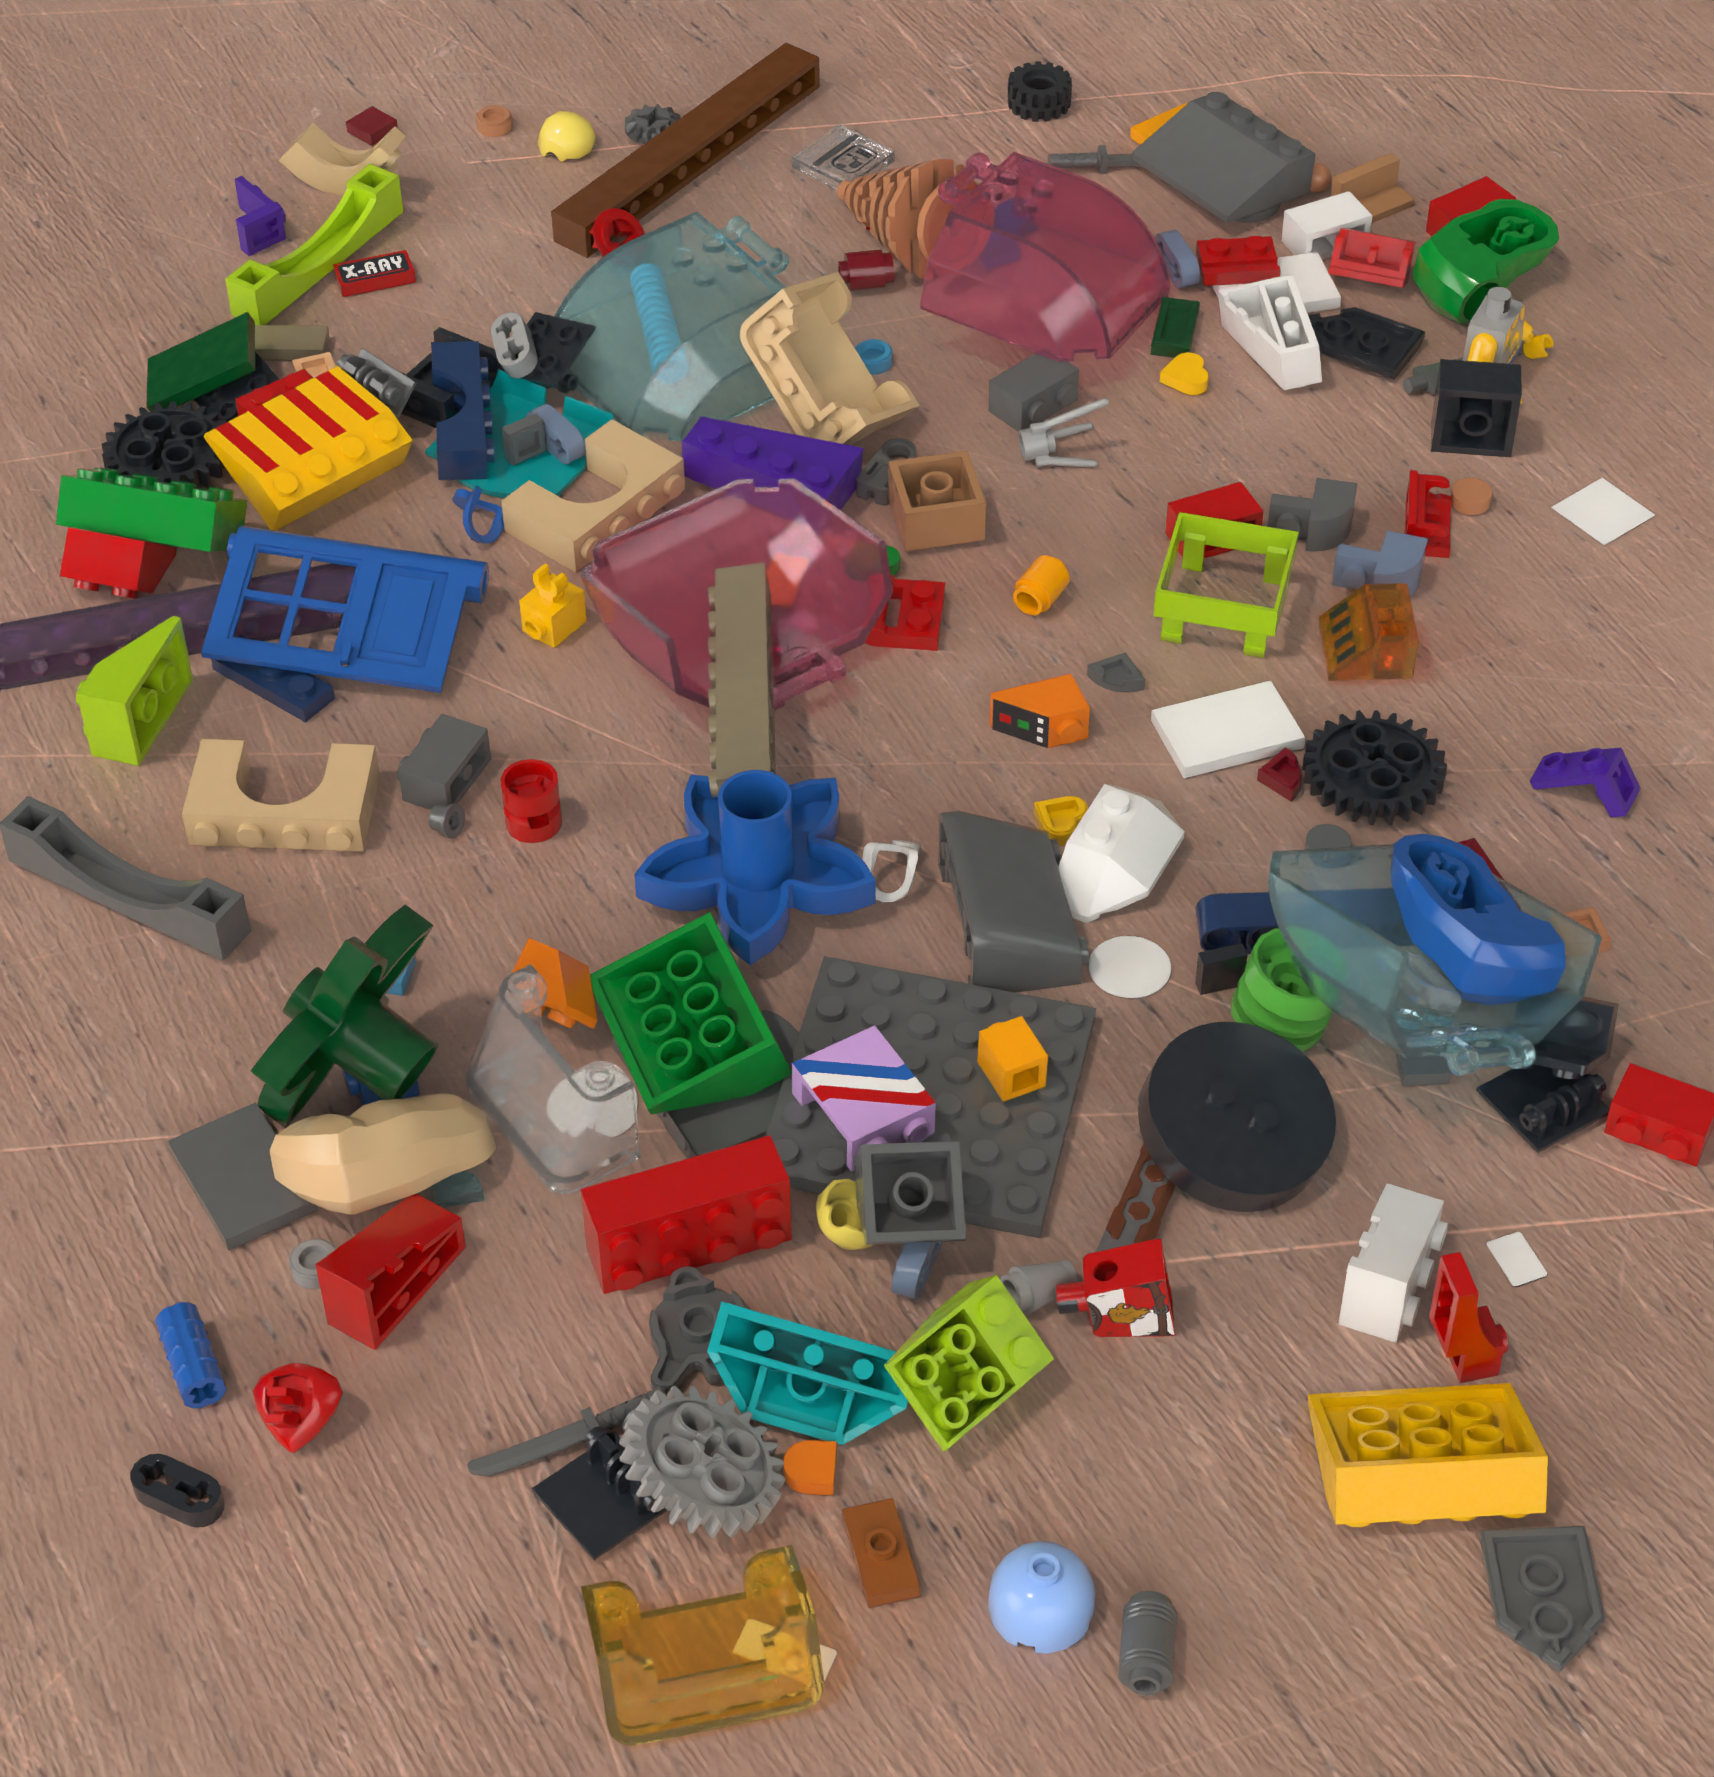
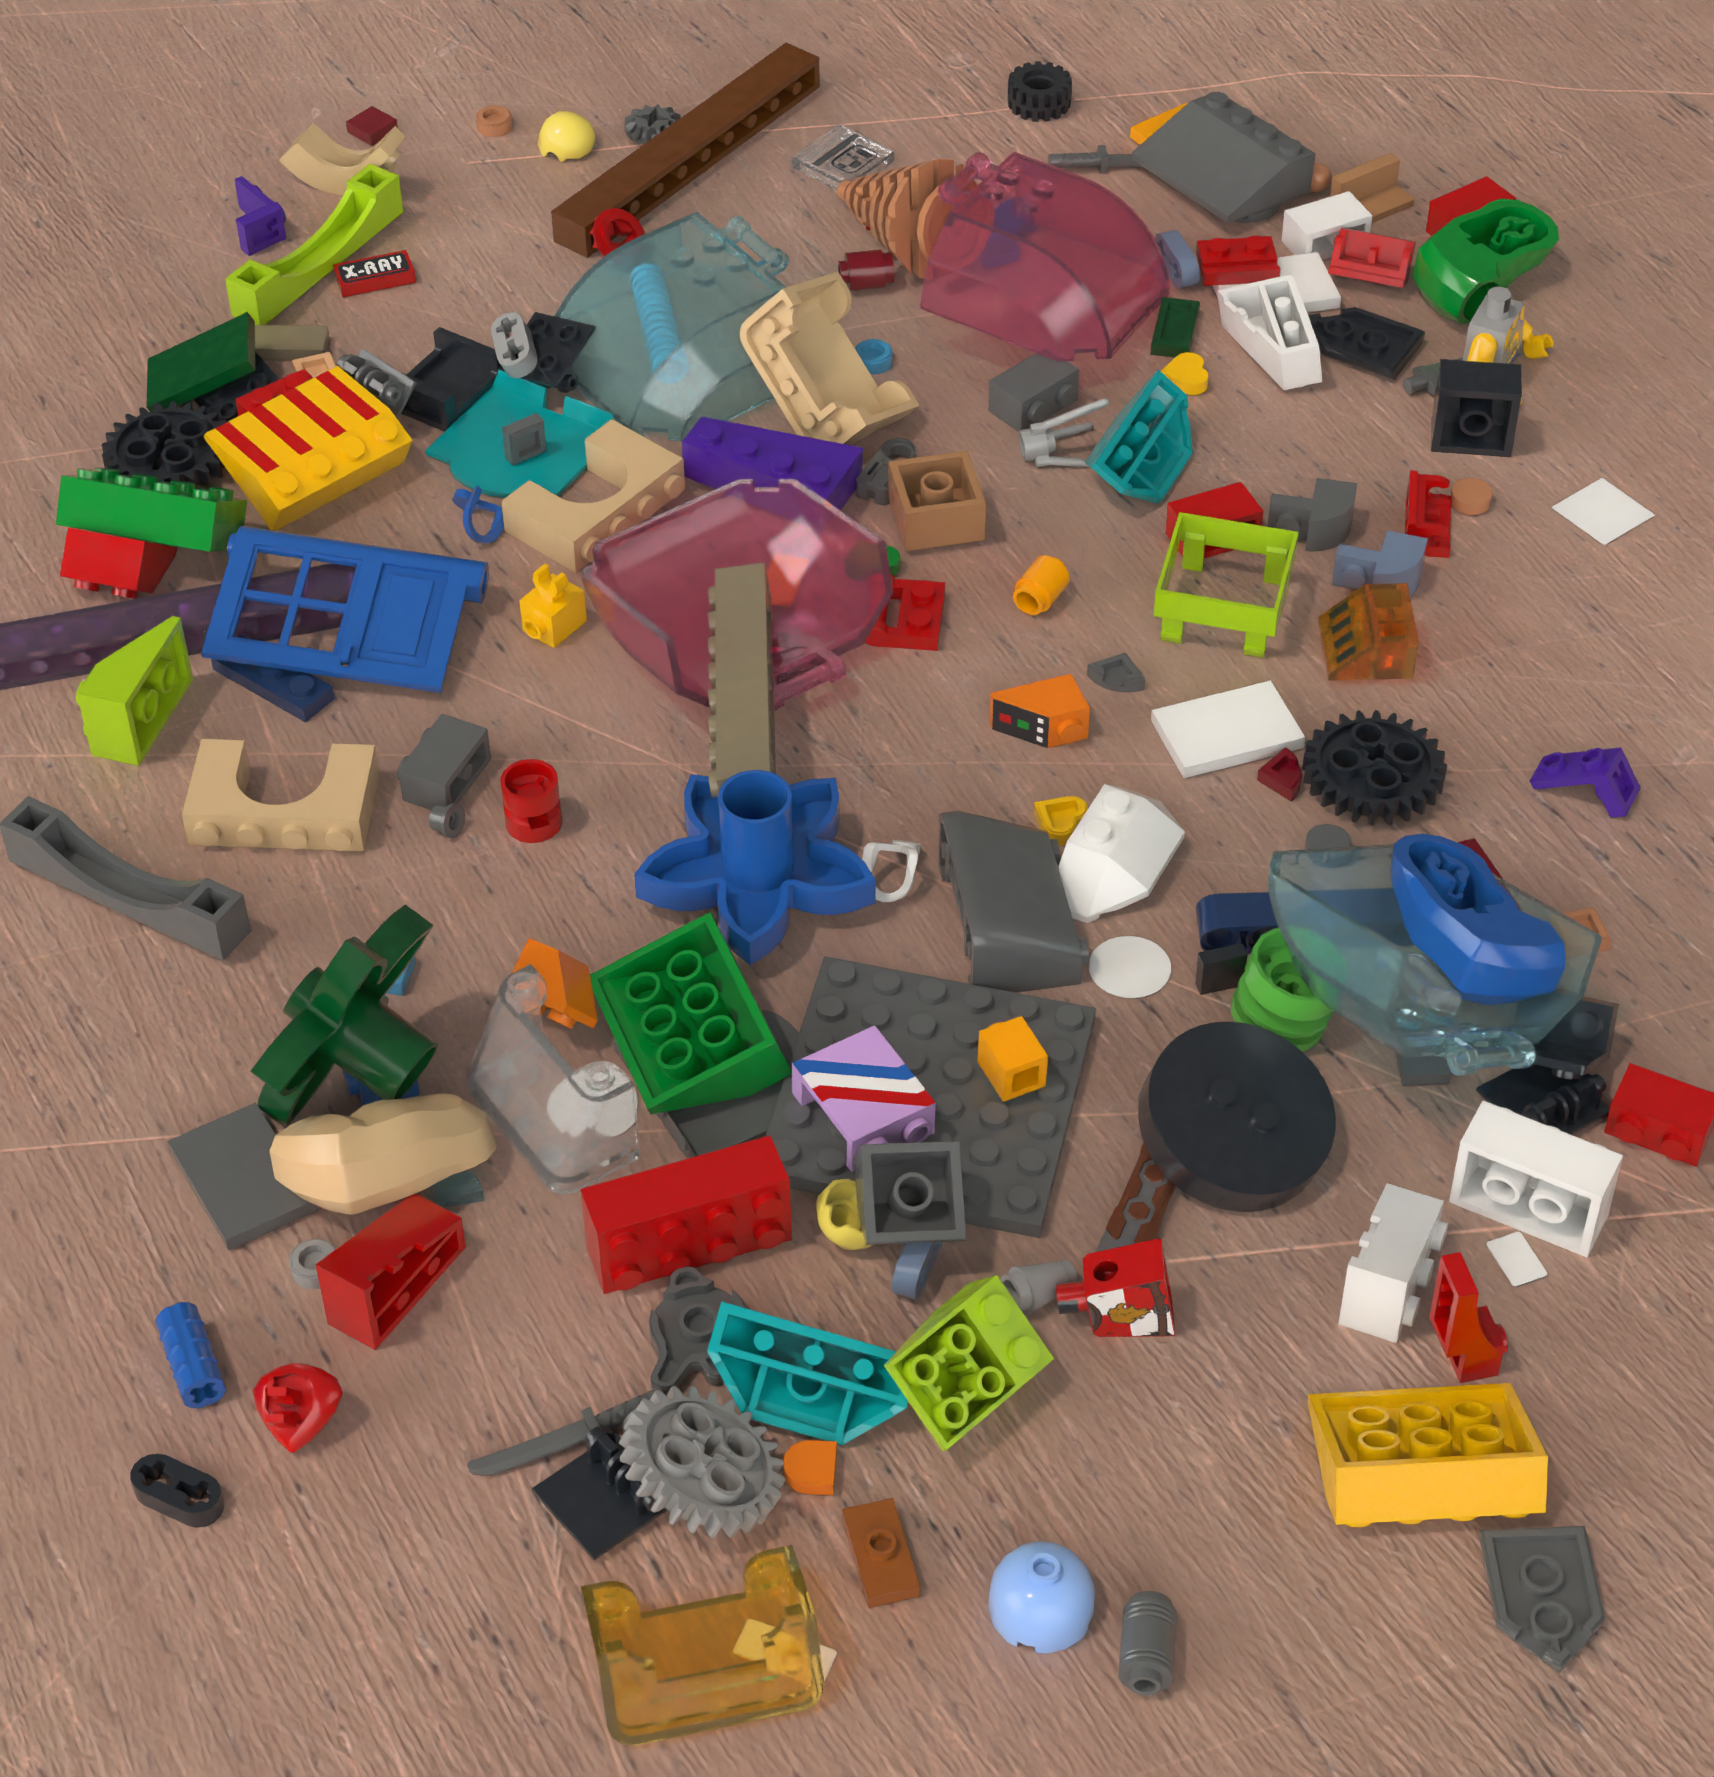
(462, 438): dark blue arch -> none
(561, 436): sand blue beam -> none
(1146, 442): none -> teal wedge
(1535, 1178): none -> white brick

